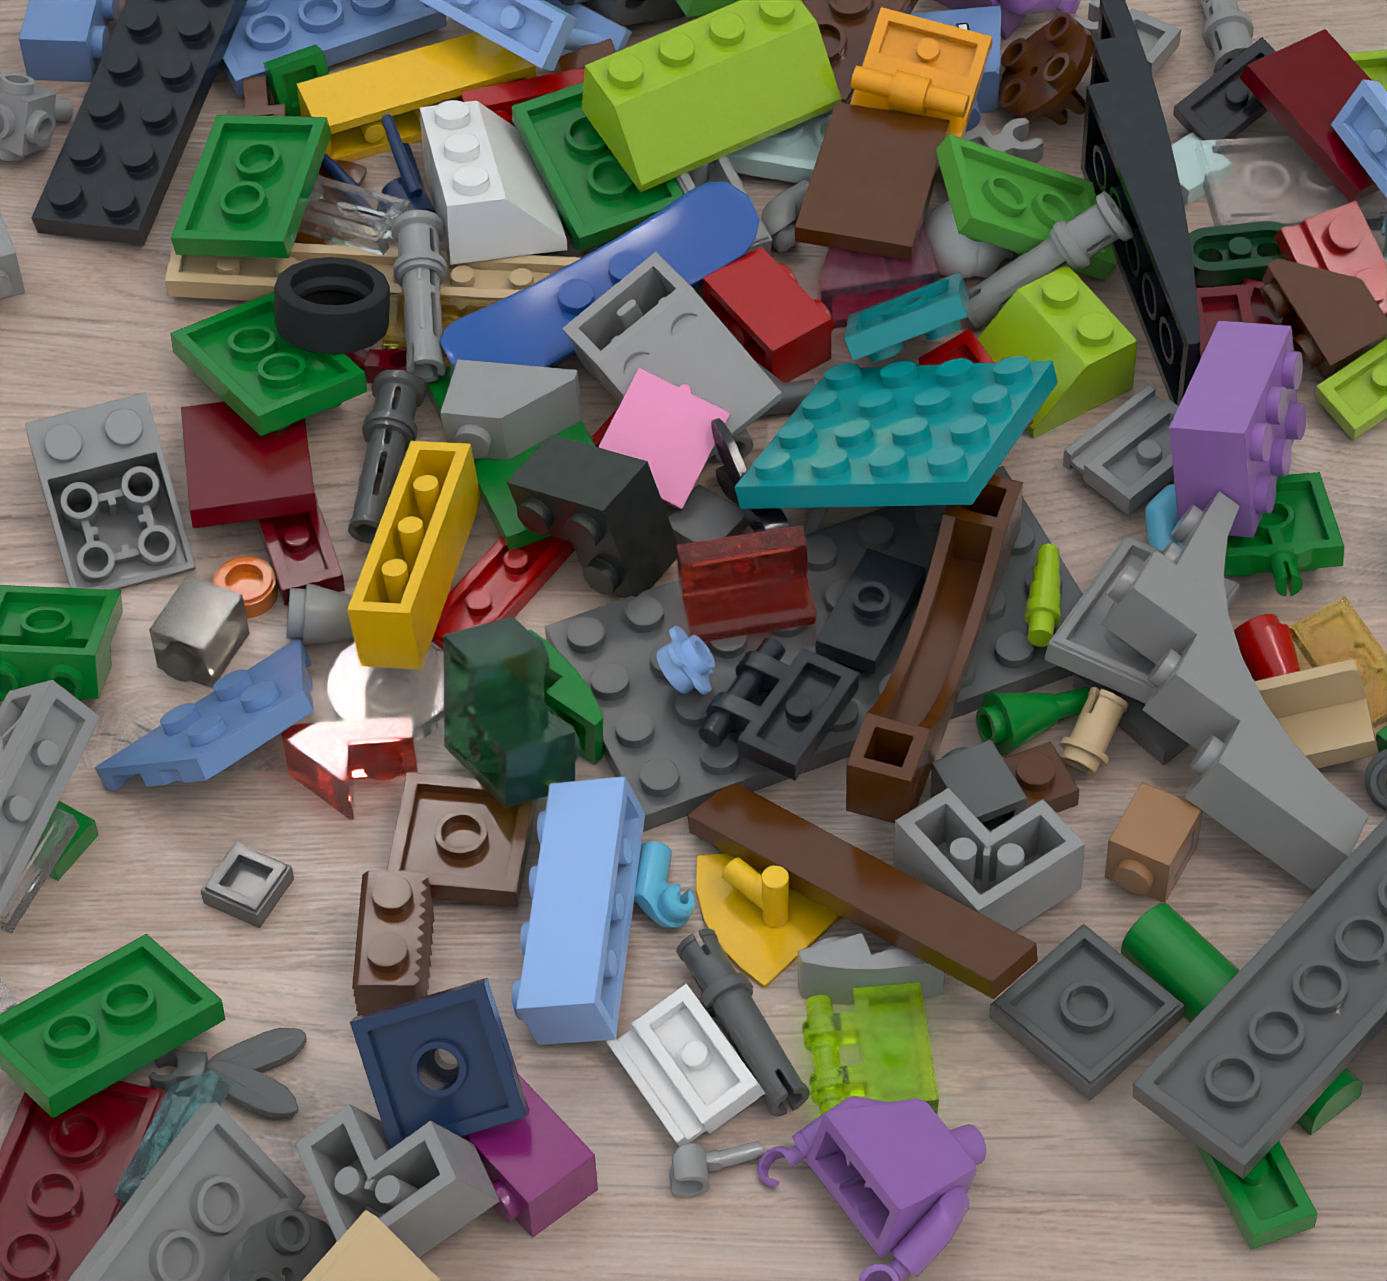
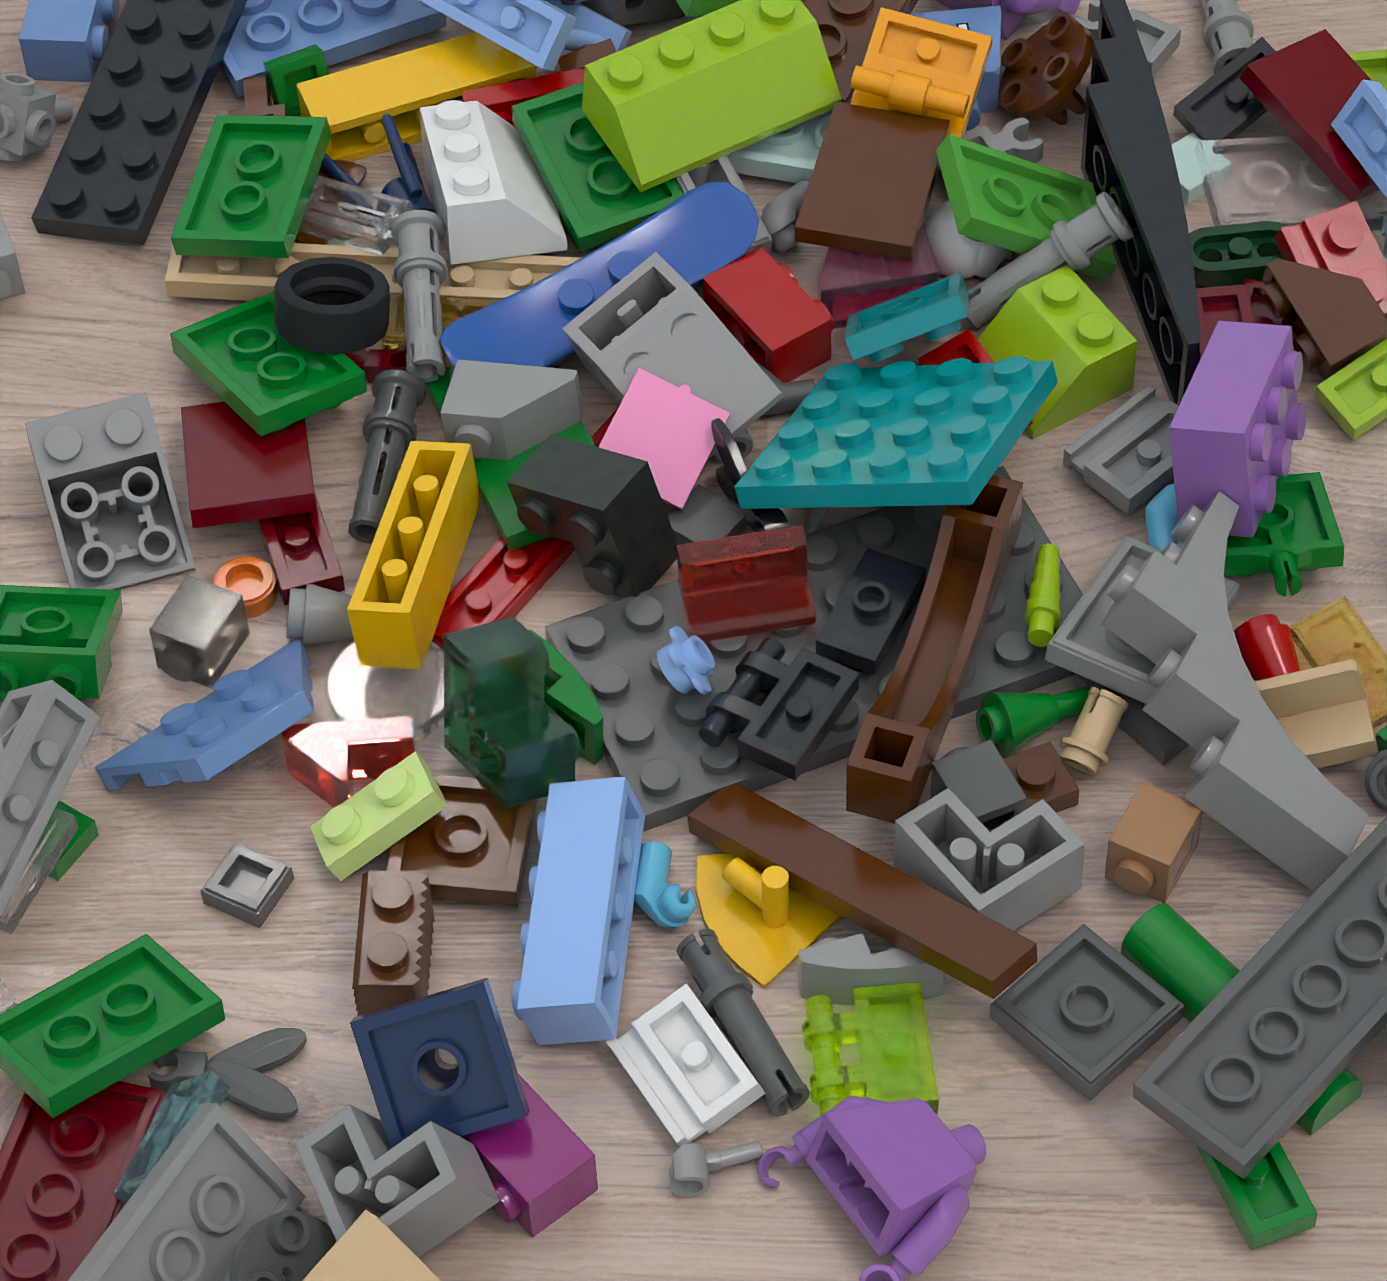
(378, 816): none -> yellowish green plate

